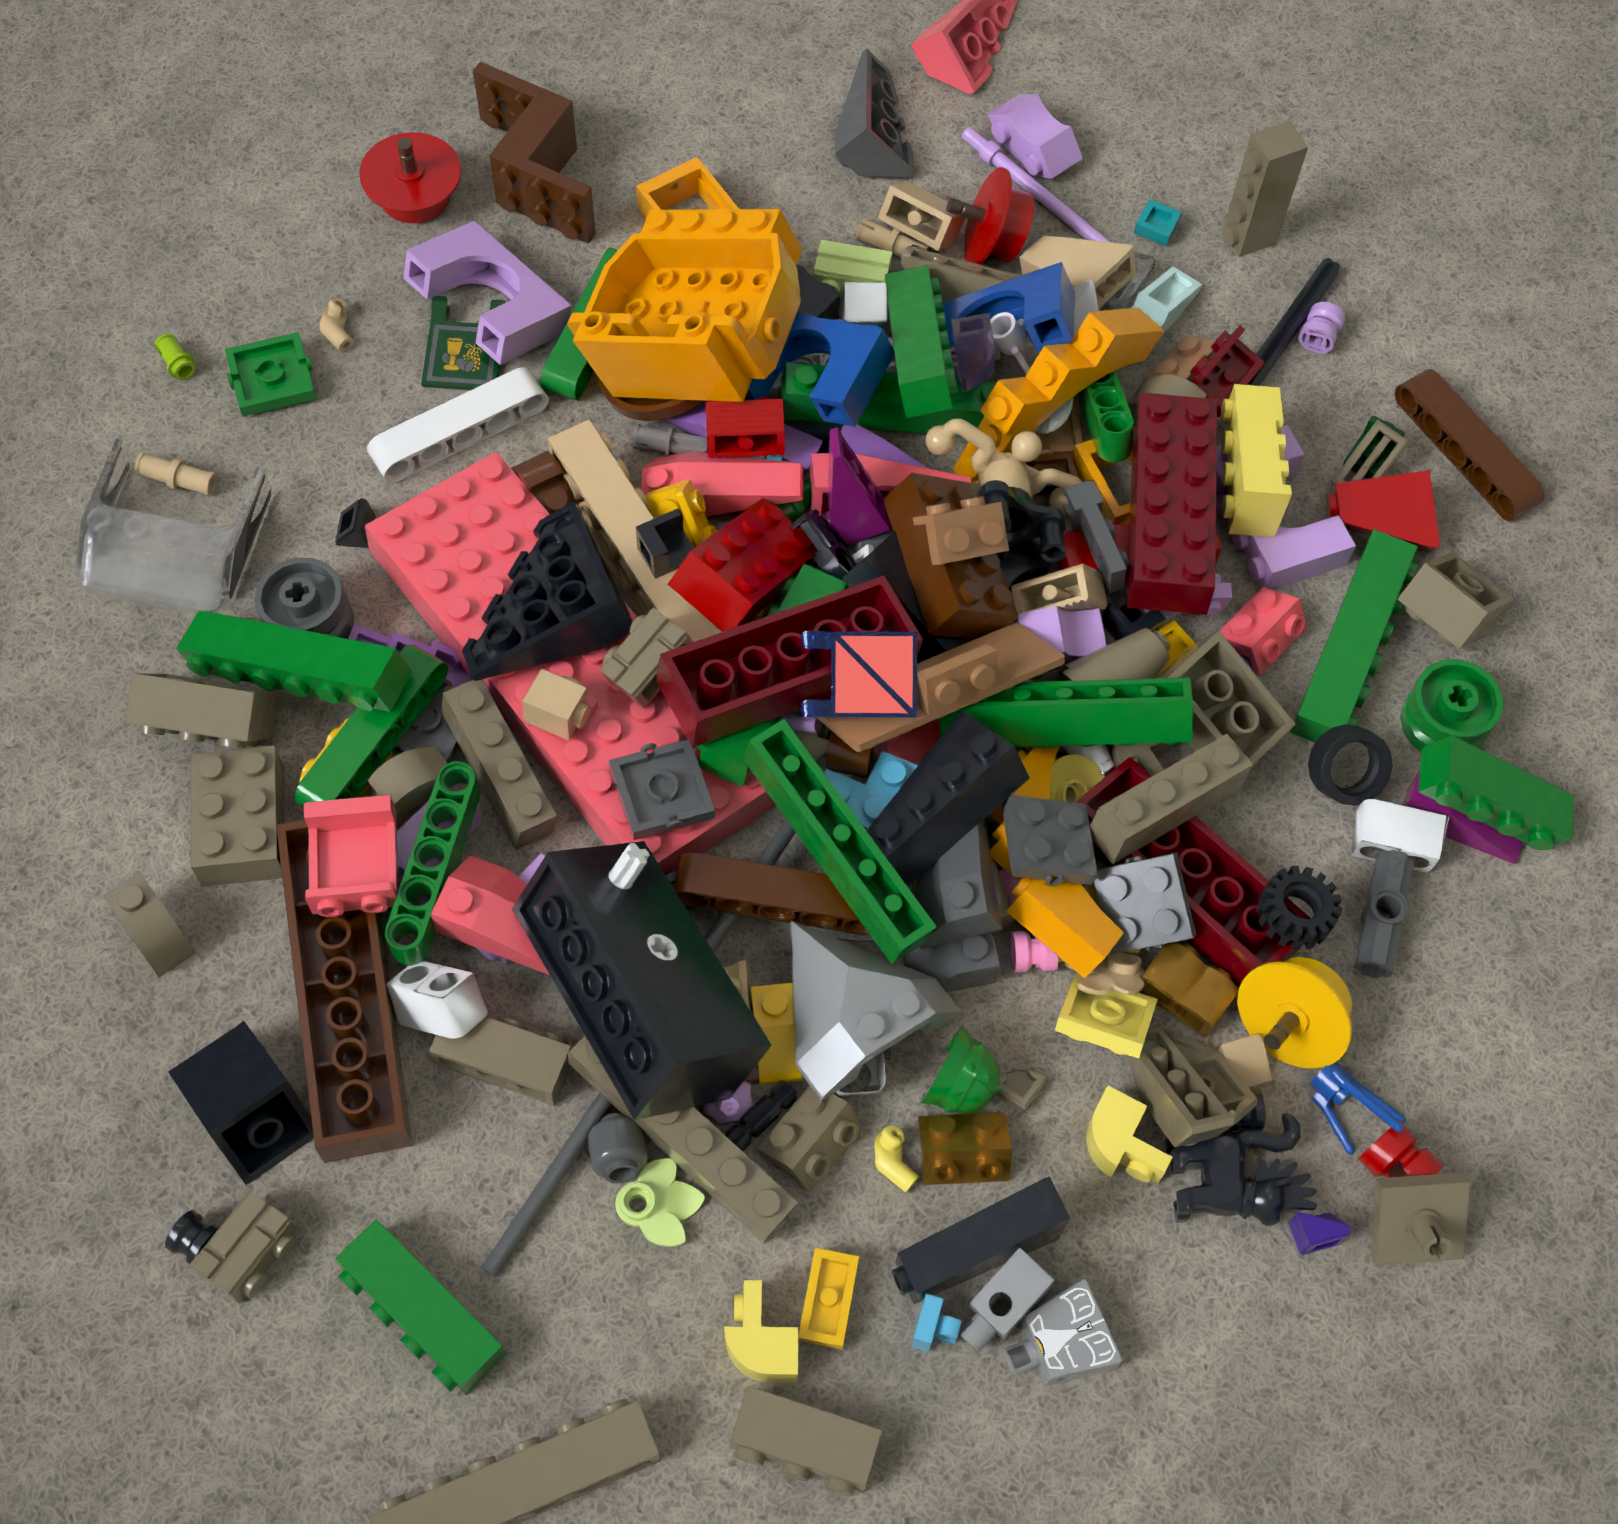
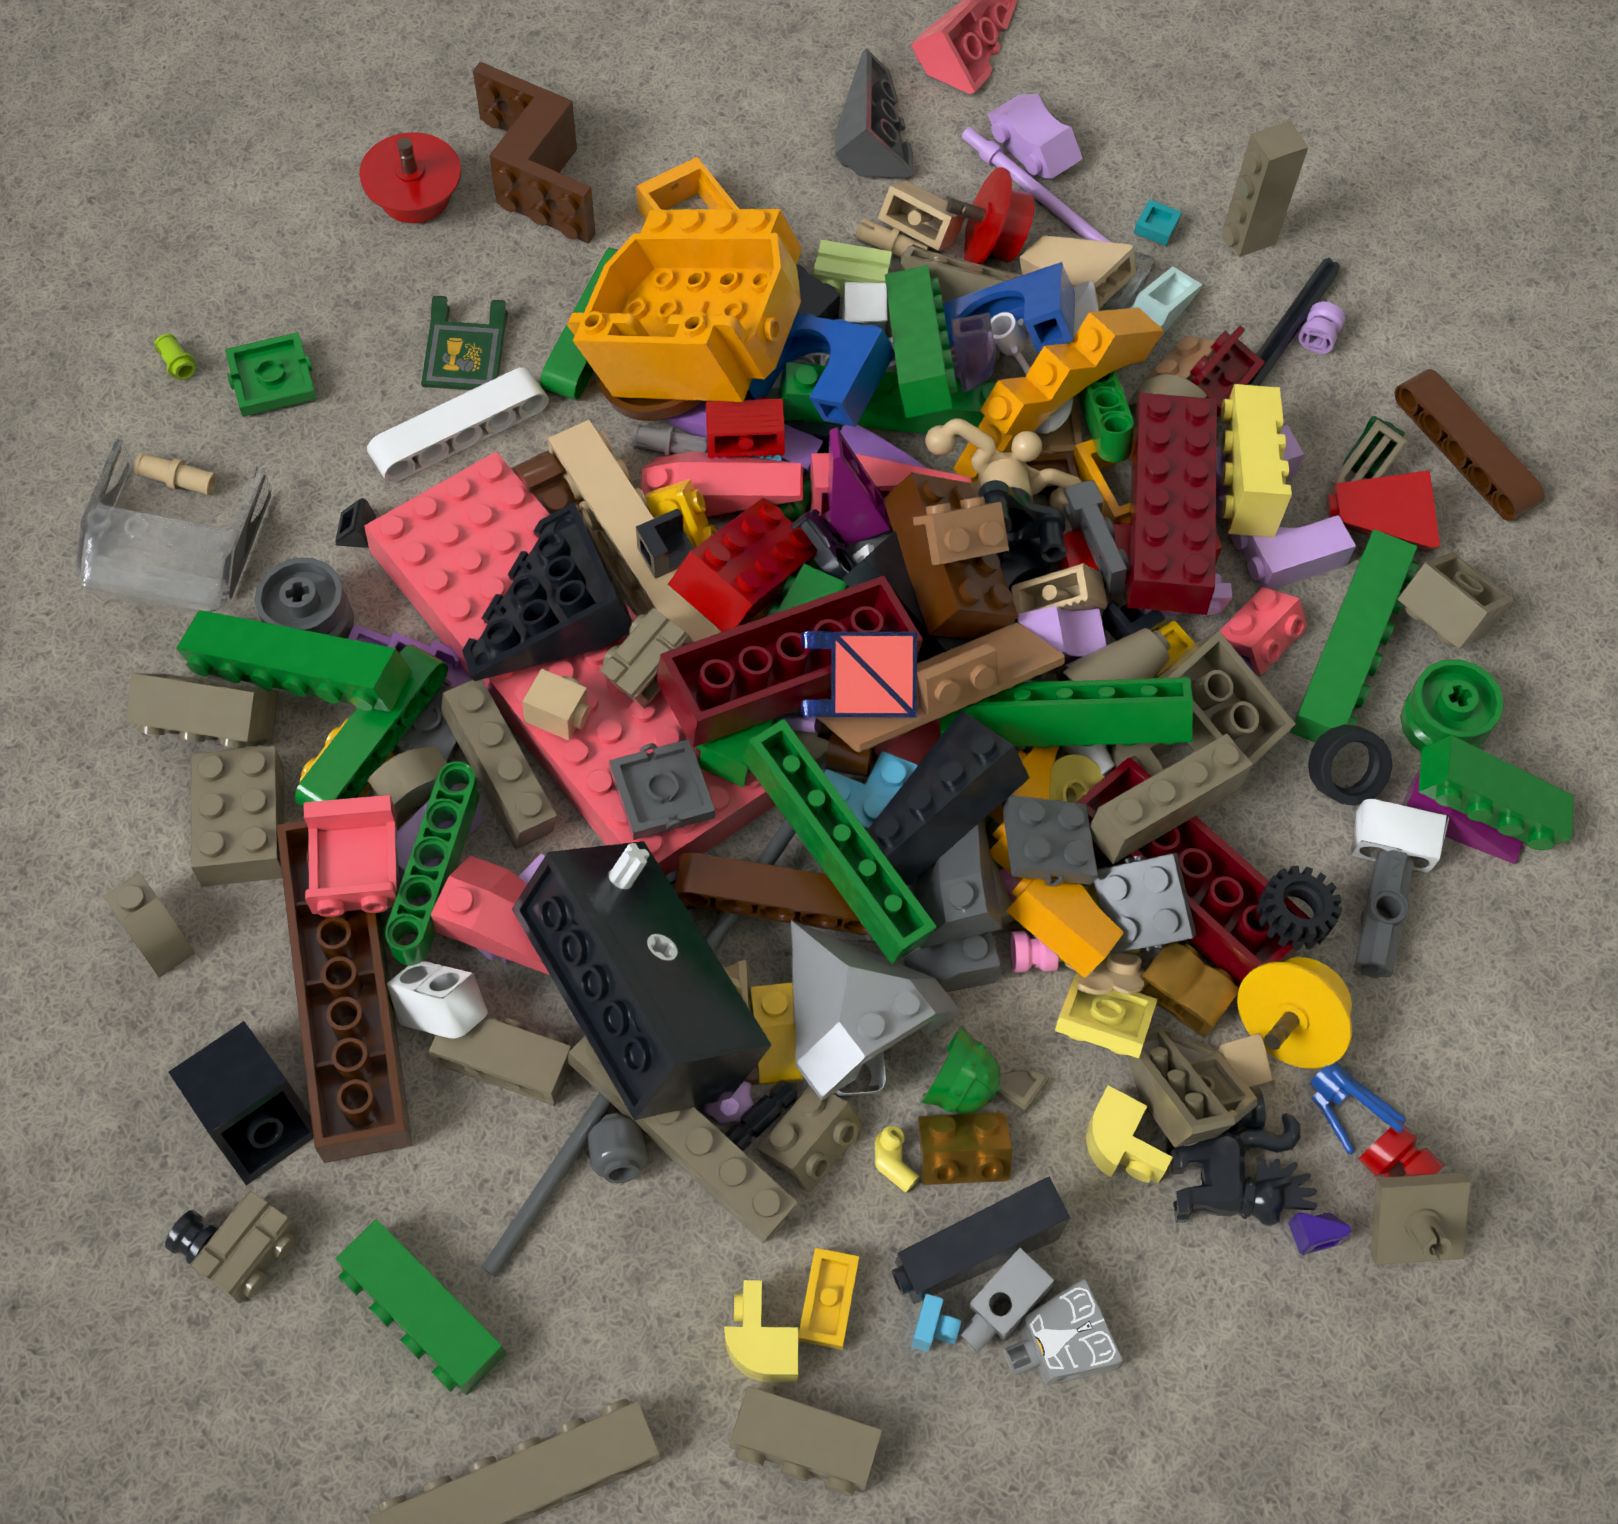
(333, 324): tan arm -> none
(475, 257): lavender arch -> none
(667, 1203): yellowish green plate -> none

